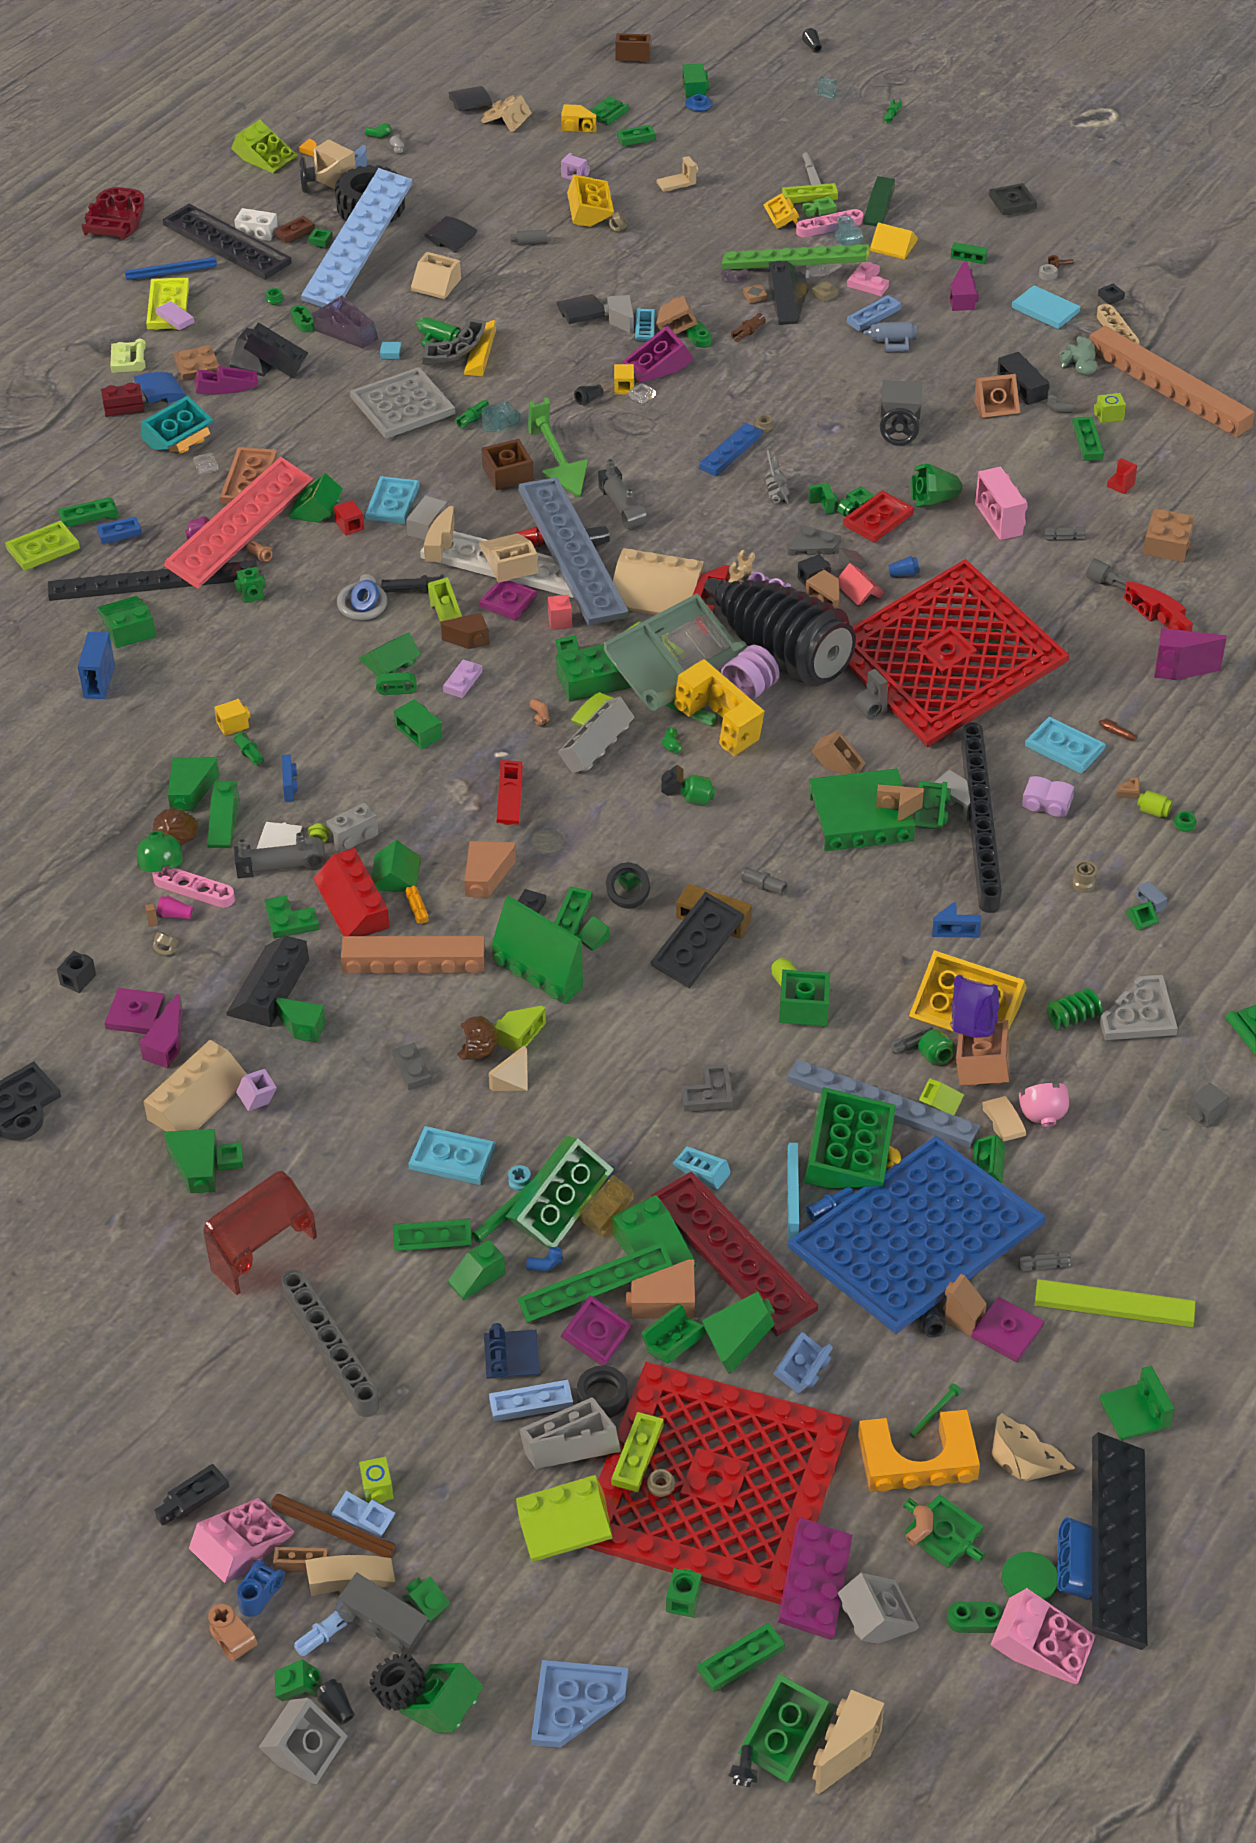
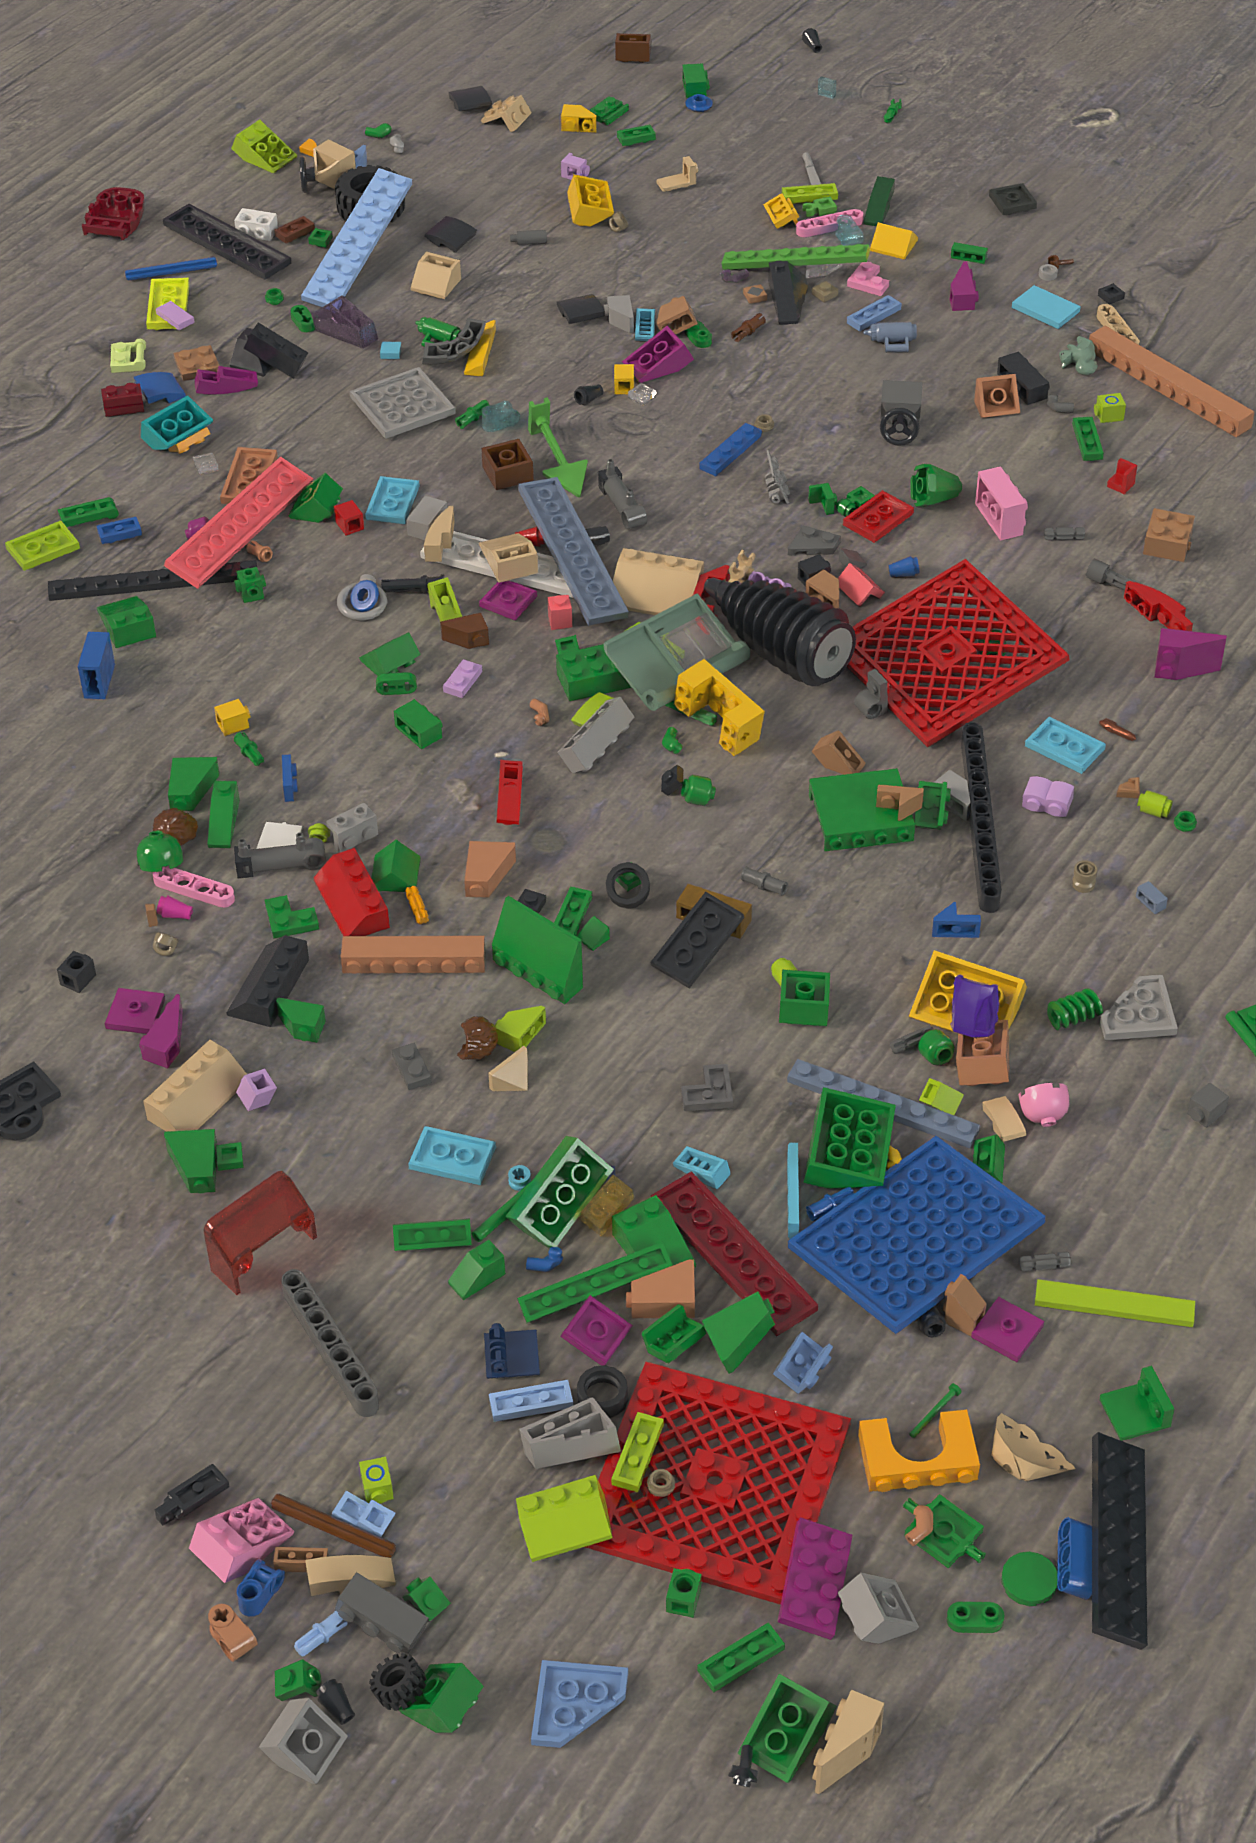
(752, 671): lavender wheel -> none
(1042, 1637): bright pink slope -> none
(1142, 915): green slope -> none

